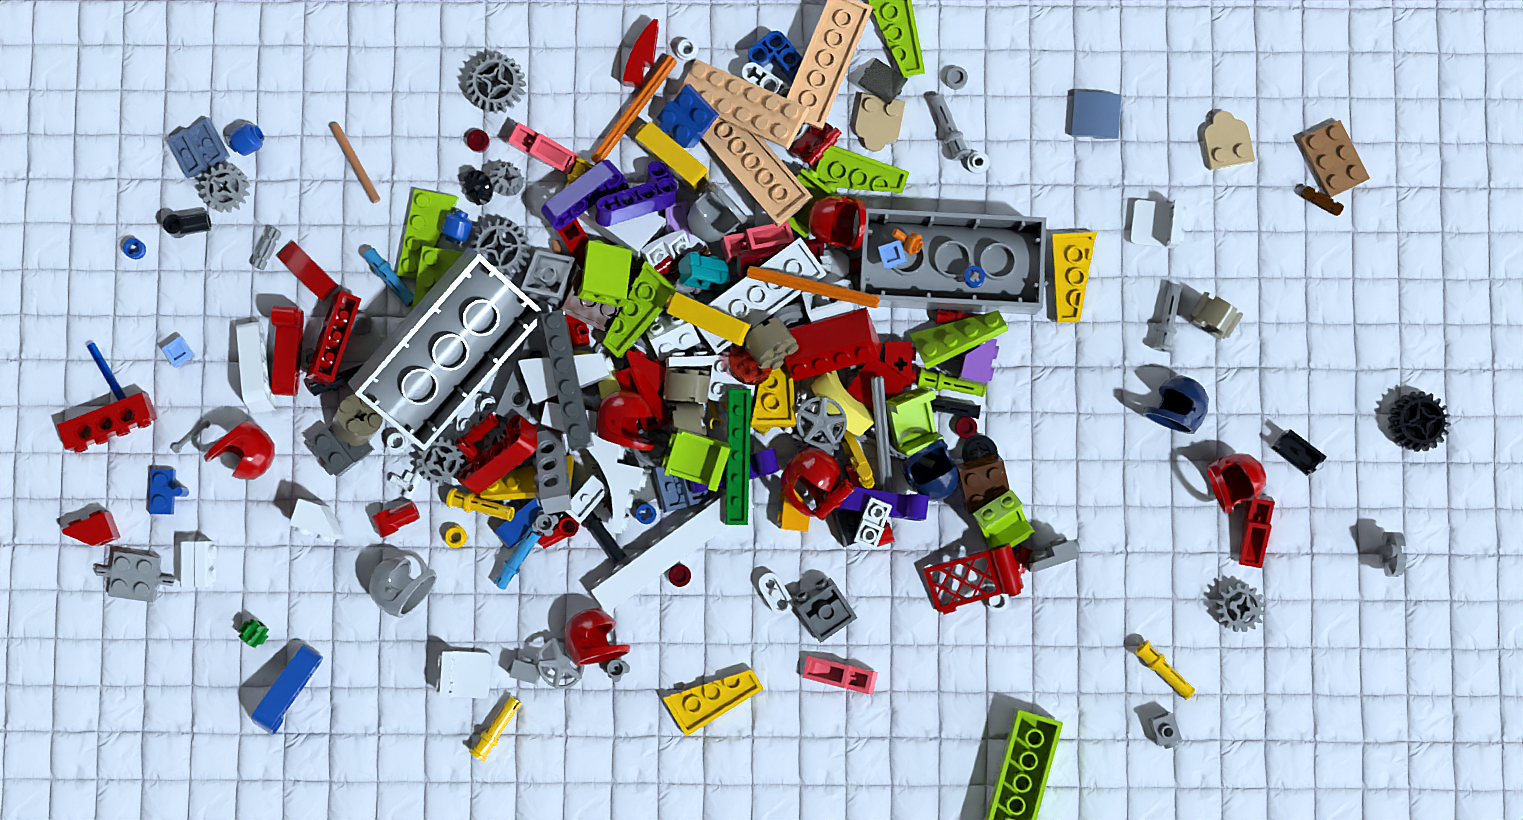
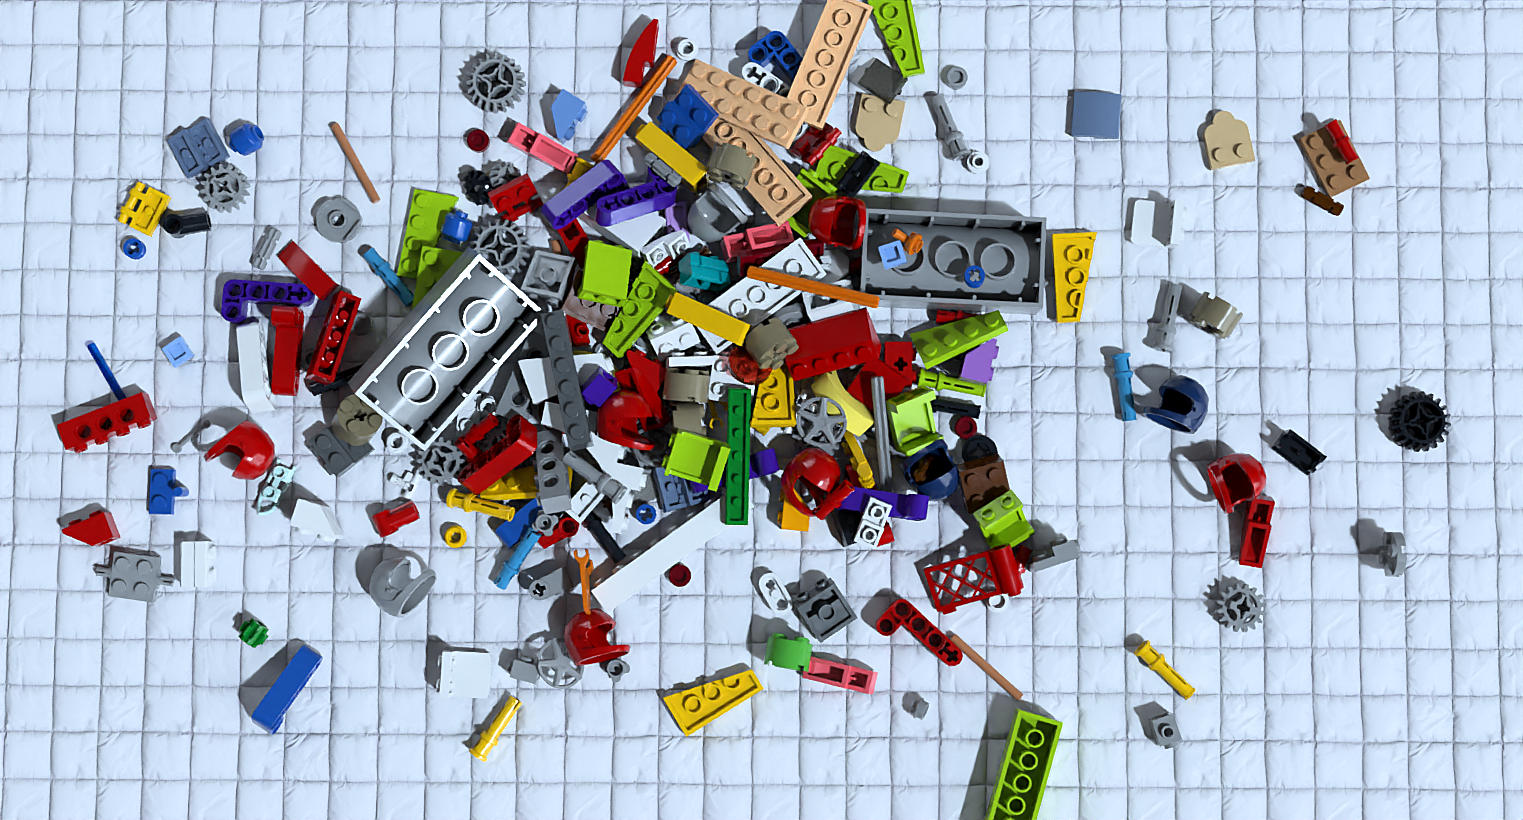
(149, 211): none -> yellow plate
(268, 296): none -> dark purple beam
(272, 492): none -> light aqua piece
(340, 233): none -> light grey plate
(513, 193): none -> red plate
(555, 584): none -> light grey piece
(567, 112): none -> medium blue slope
(585, 578): none -> orange flag
(599, 387): none -> dark purple brick
(602, 482): none -> light grey pin
(662, 169): none -> light grey axle
(730, 165): none -> dark tan brick
(788, 653): none -> bright green brick
(858, 174): none -> black hinge
(919, 708): none -> light grey plate
(923, 635): none -> red beam
(924, 468): none -> reddish brown axle
(986, 667): none -> nougat bar
(1123, 376): none -> dark azure pin
(1341, 141): none -> red pin

